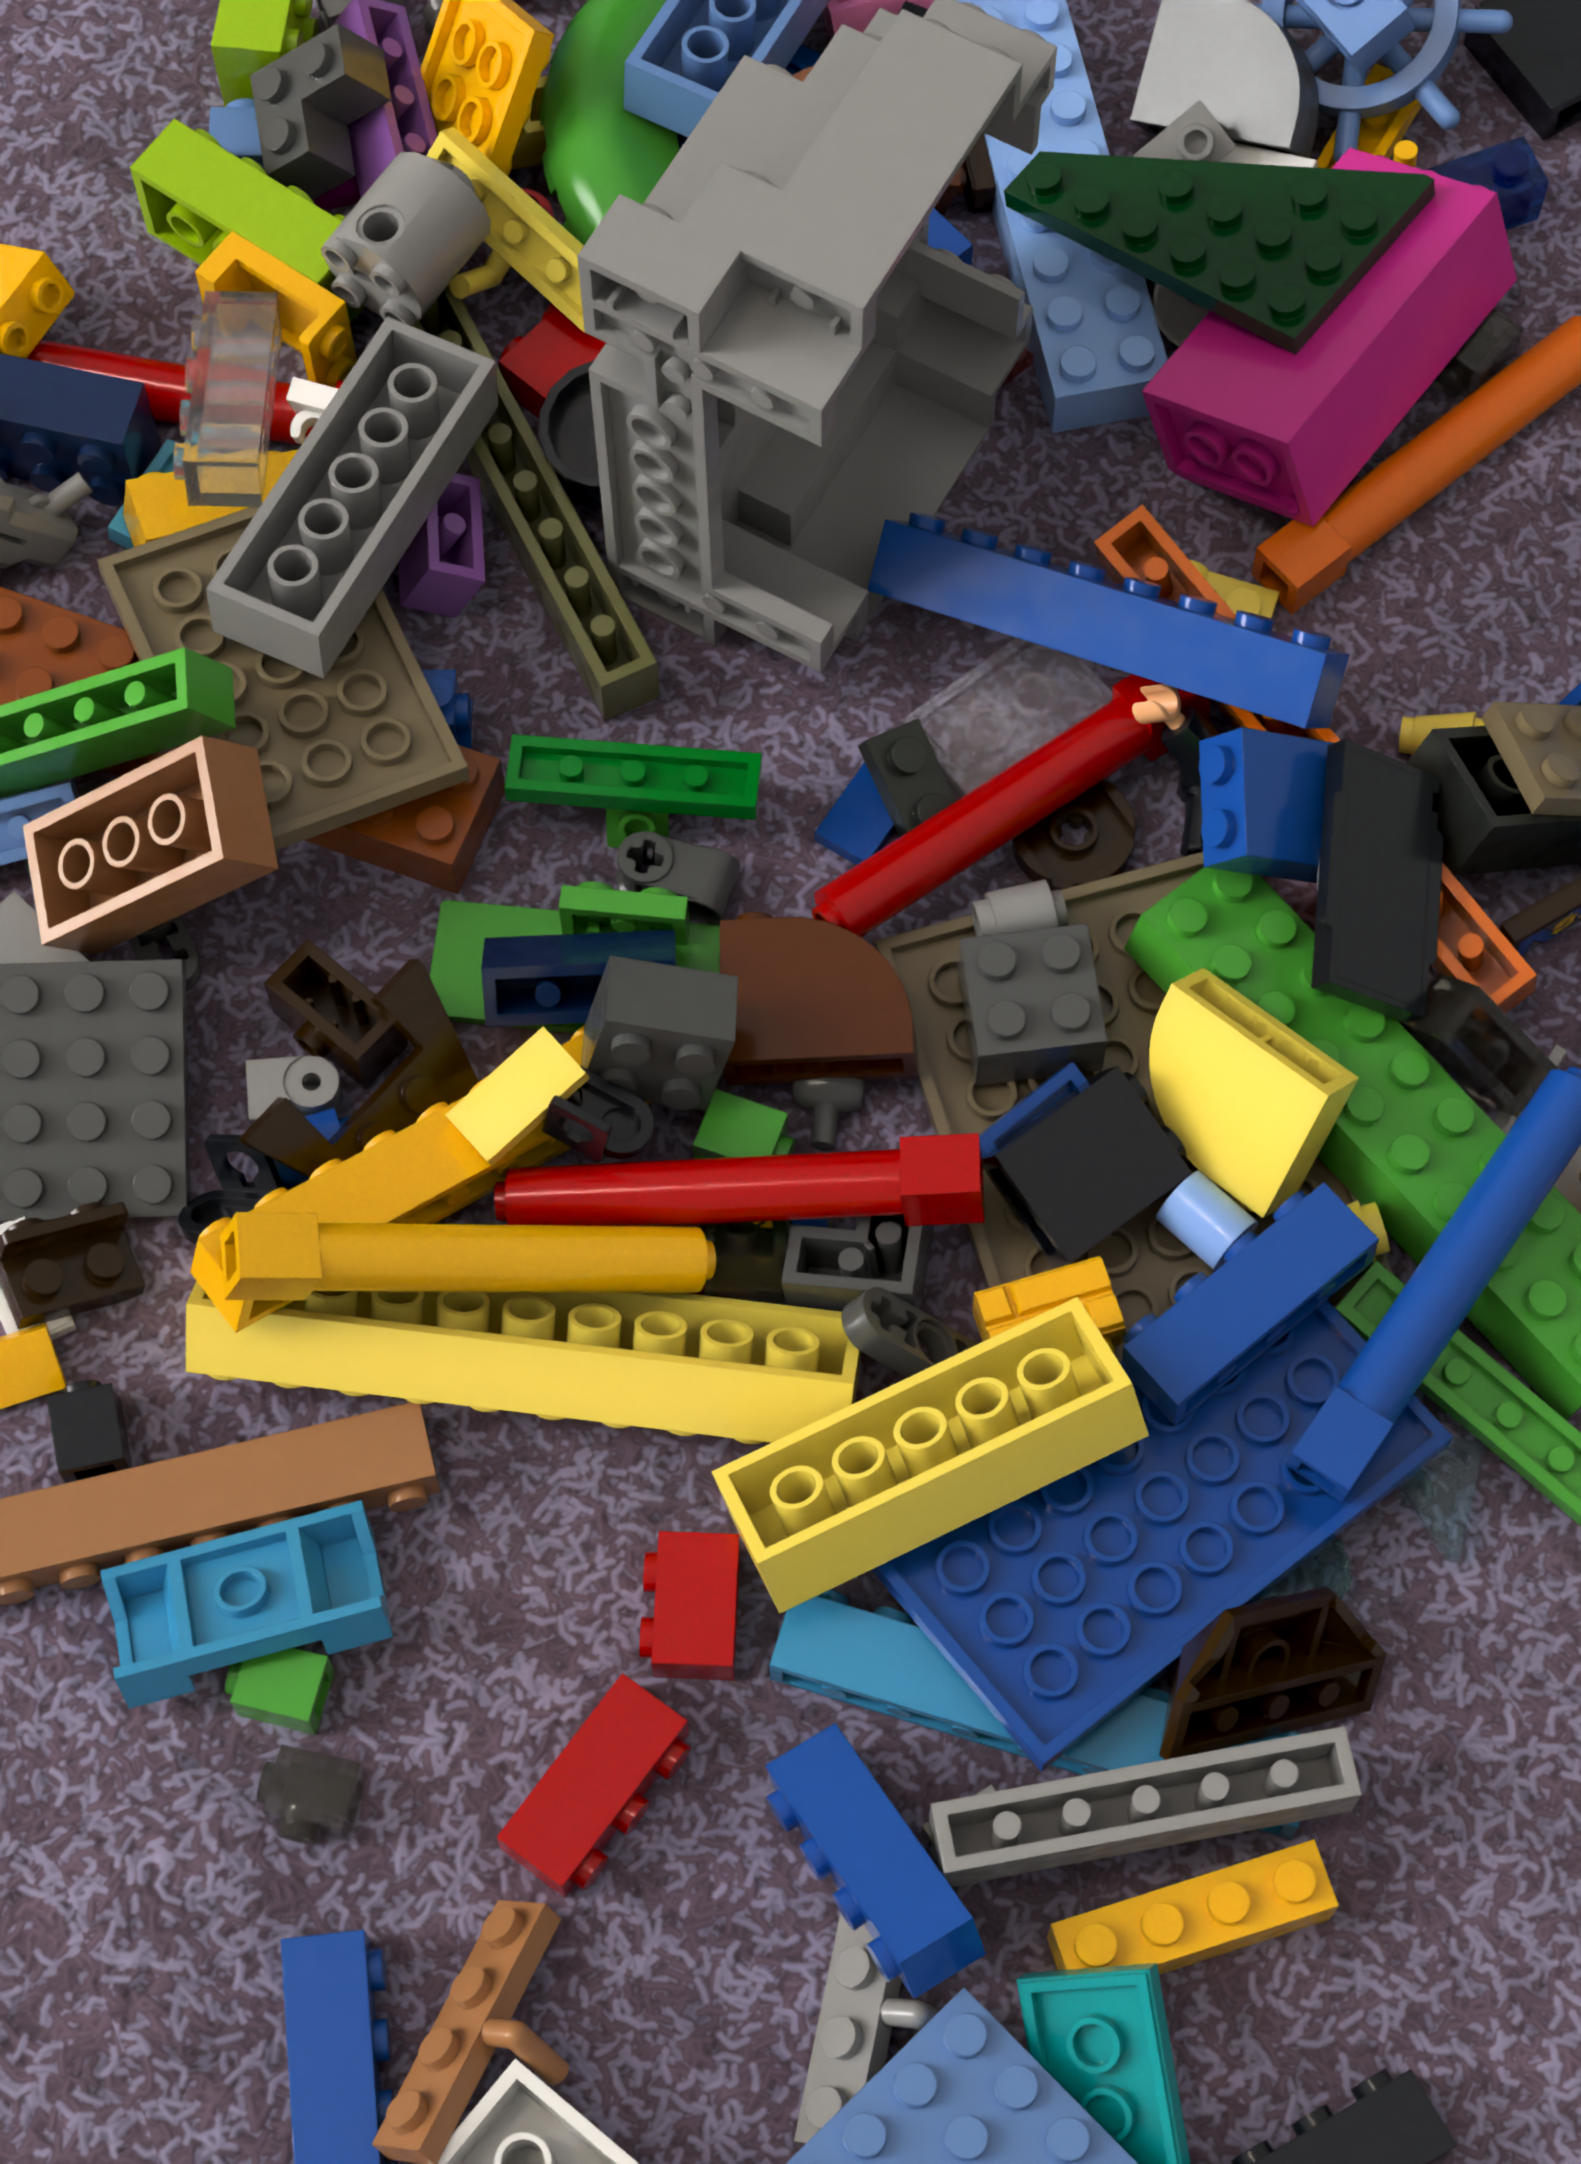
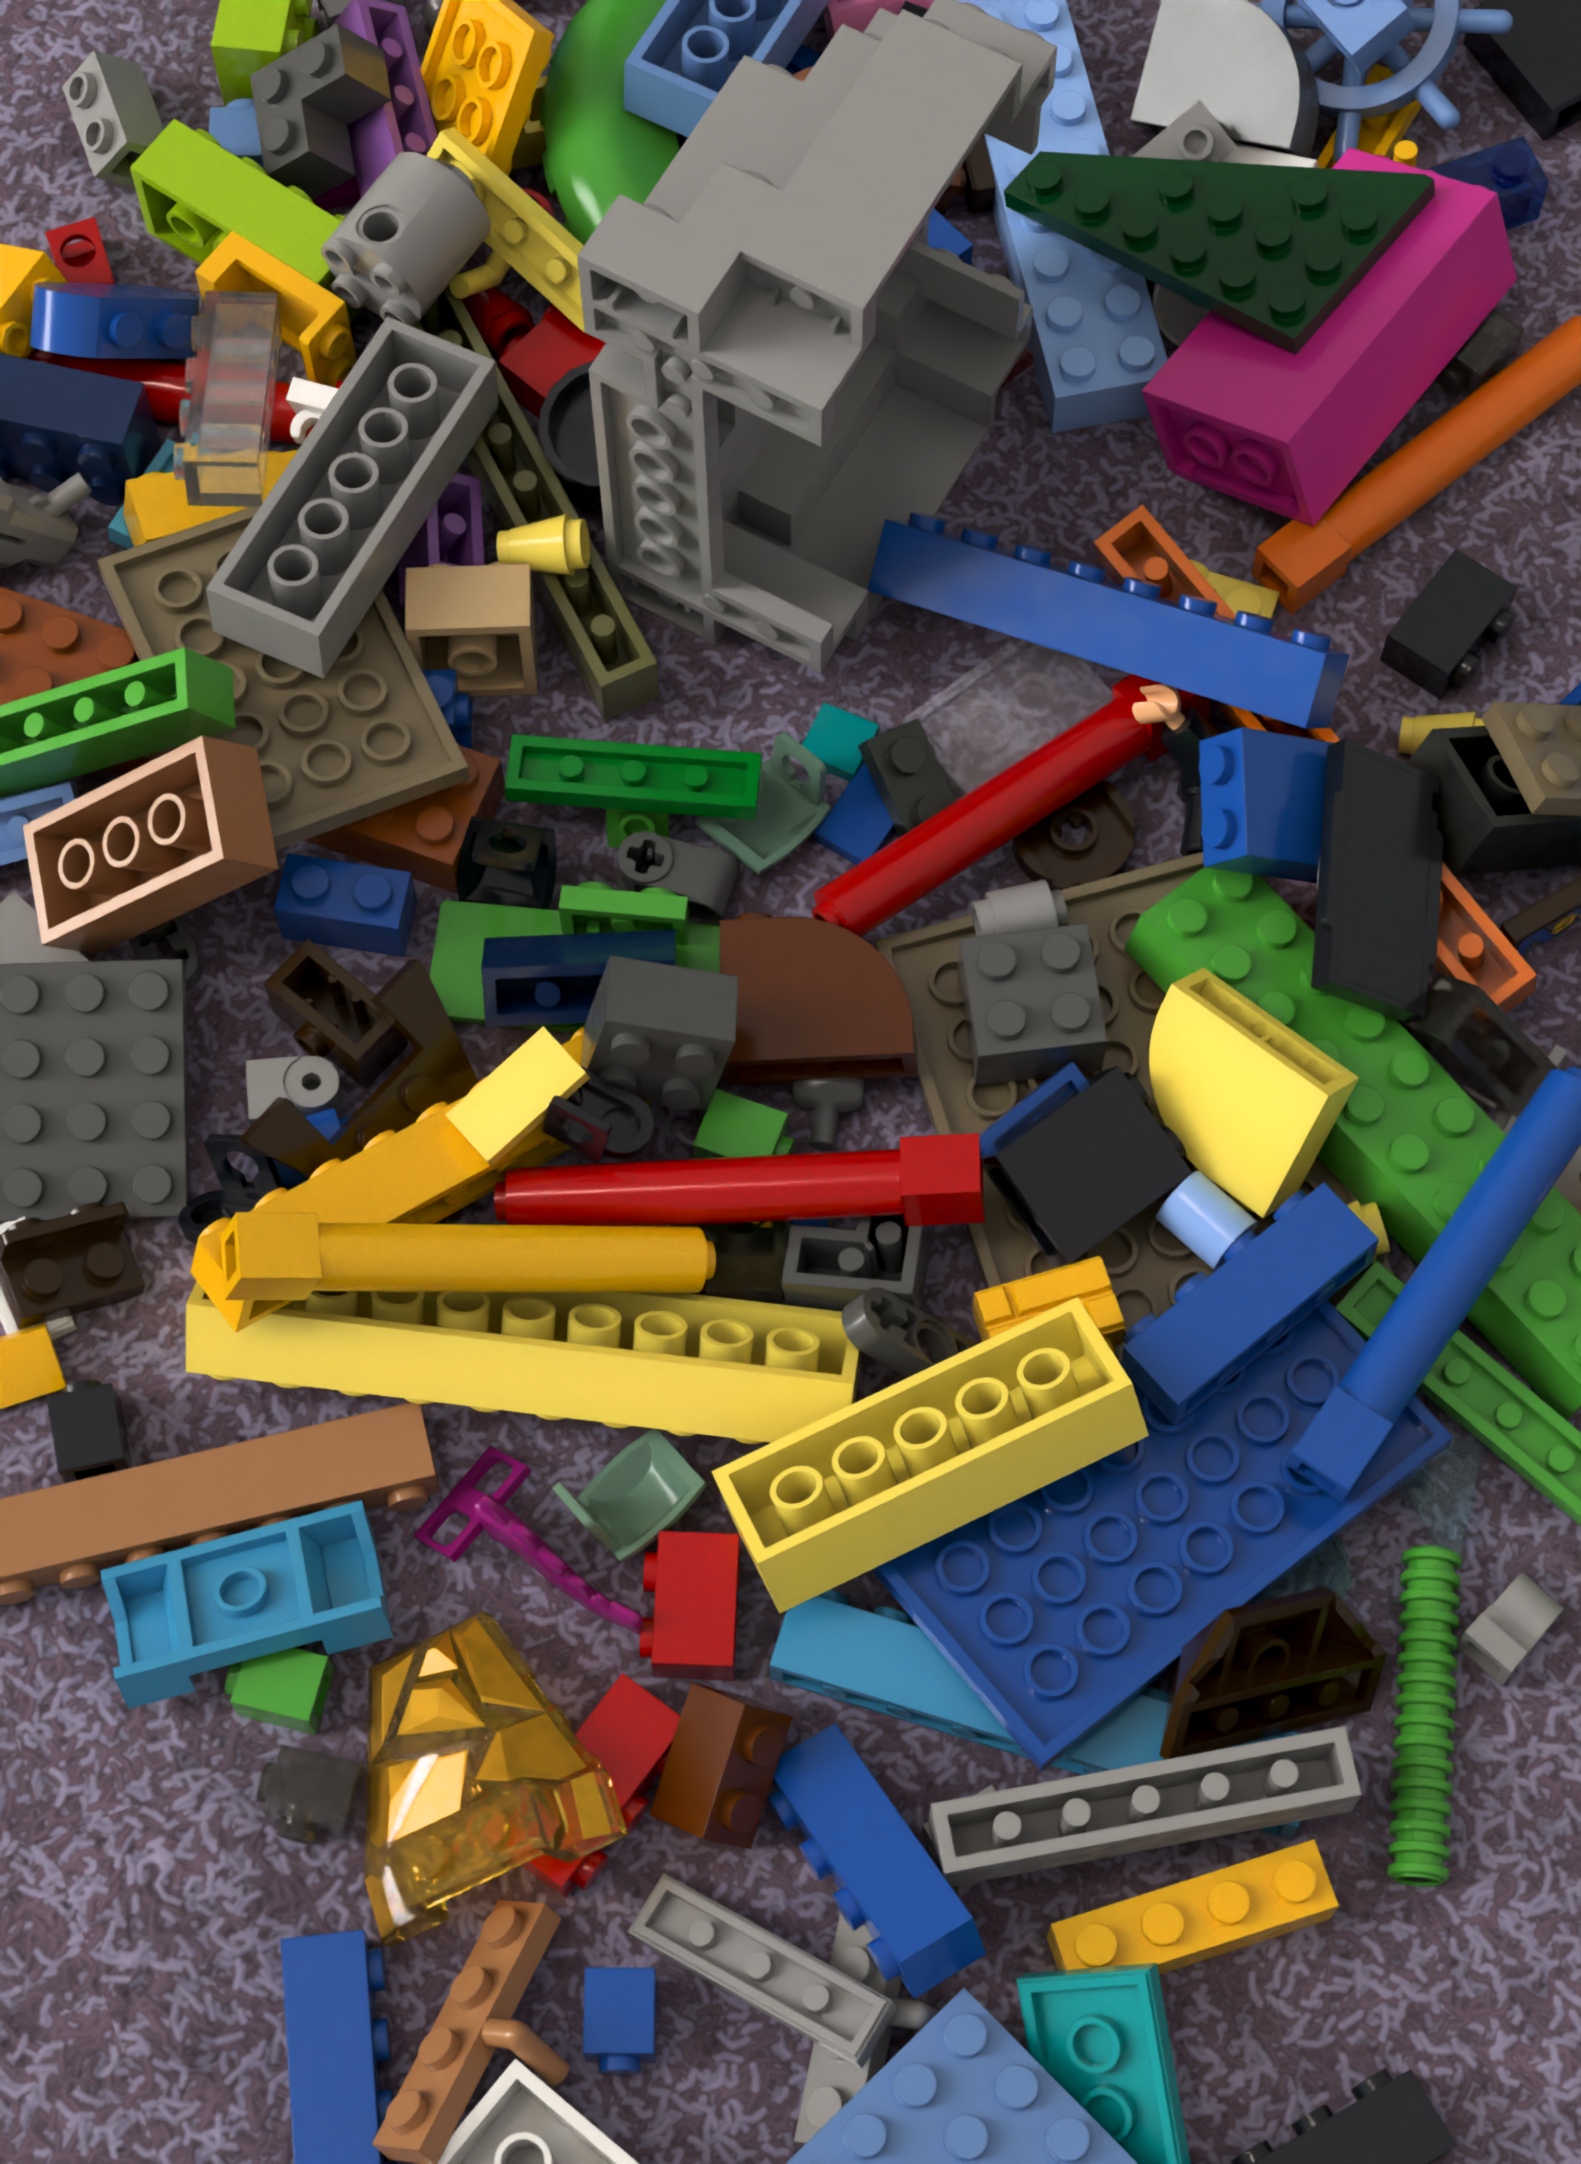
(82, 260): none -> red leg
(112, 114): none -> light grey brick
(112, 320): none -> blue brick
(346, 905): none -> blue brick
(470, 1776): none -> wedge
(475, 624): none -> tan brick
(497, 318): none -> red cone
(507, 864): none -> black piece
(508, 1529): none -> magenta piece
(548, 545): none -> light yellow cone
(620, 2018): none -> blue brick
(636, 1495): none -> sand green piece
(720, 1766): none -> reddish brown brick
(763, 1970): none -> light grey tile
(785, 810): none -> sand green piece
(836, 739): none -> teal tile
(1424, 1715): none -> bright green piece
(1449, 625): none -> black brick
(1509, 1628): none -> light grey leg

